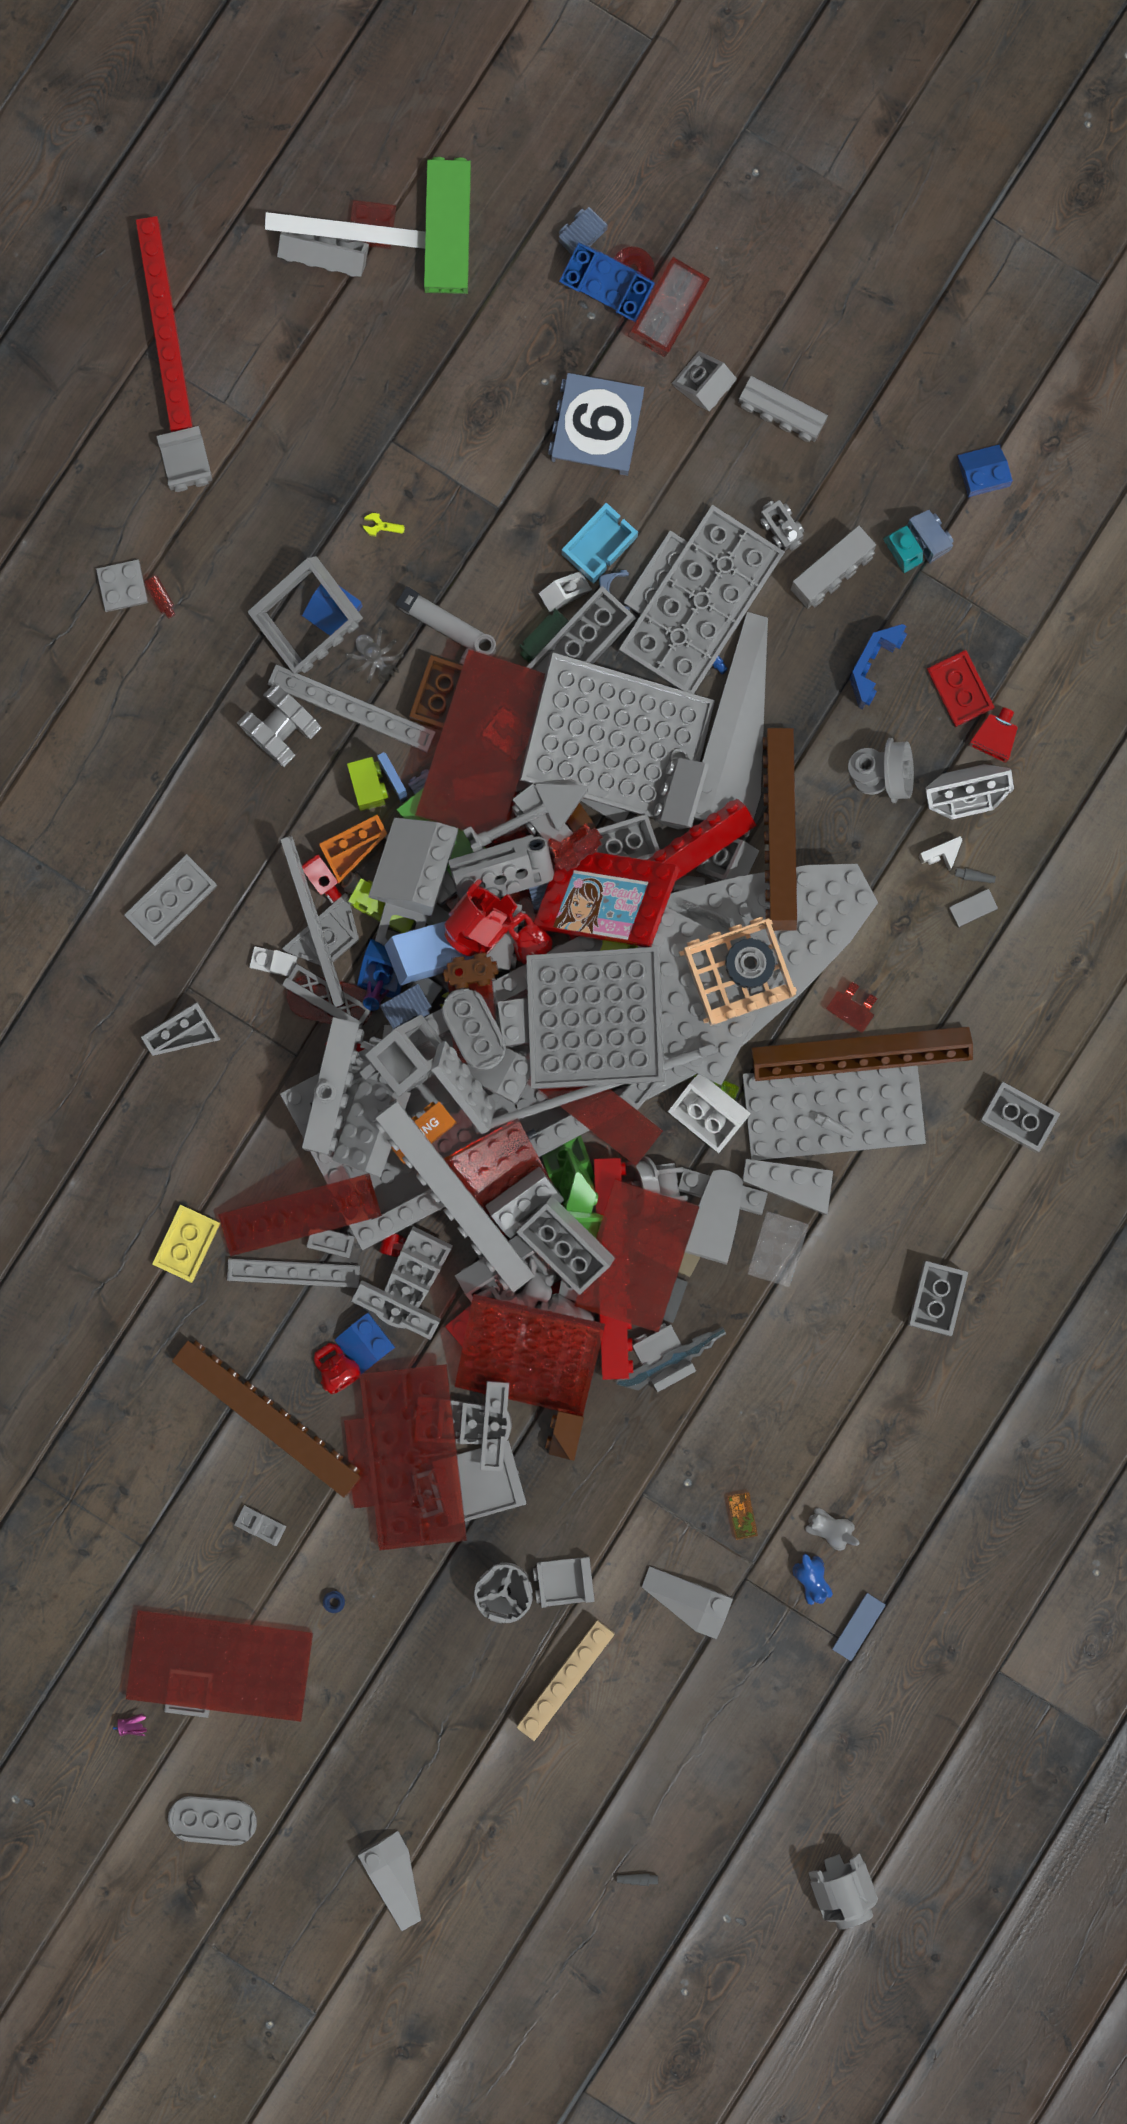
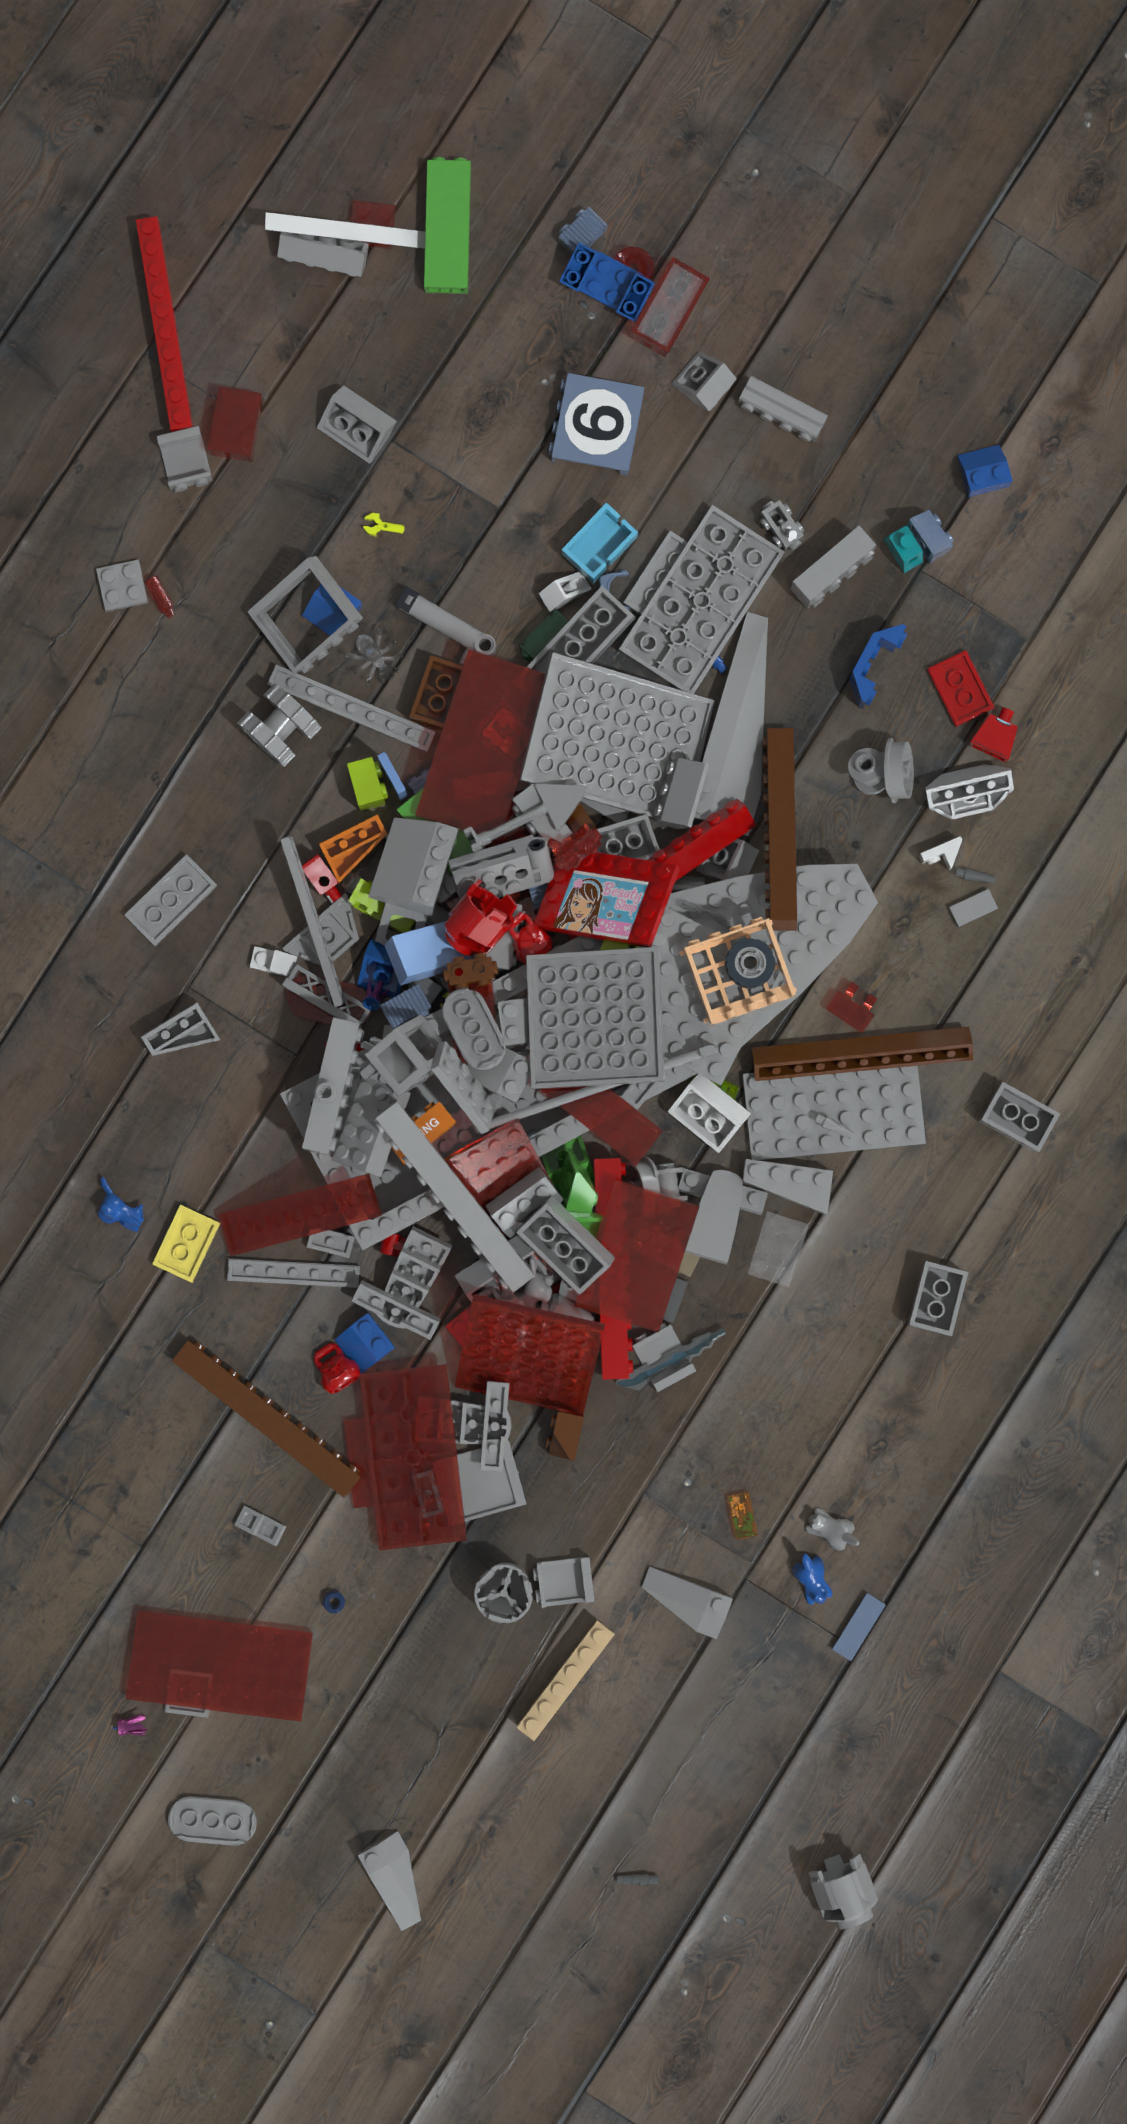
(115, 1209): none -> blue animal
(235, 424): none -> clear red brick
(356, 424): none -> light grey slope

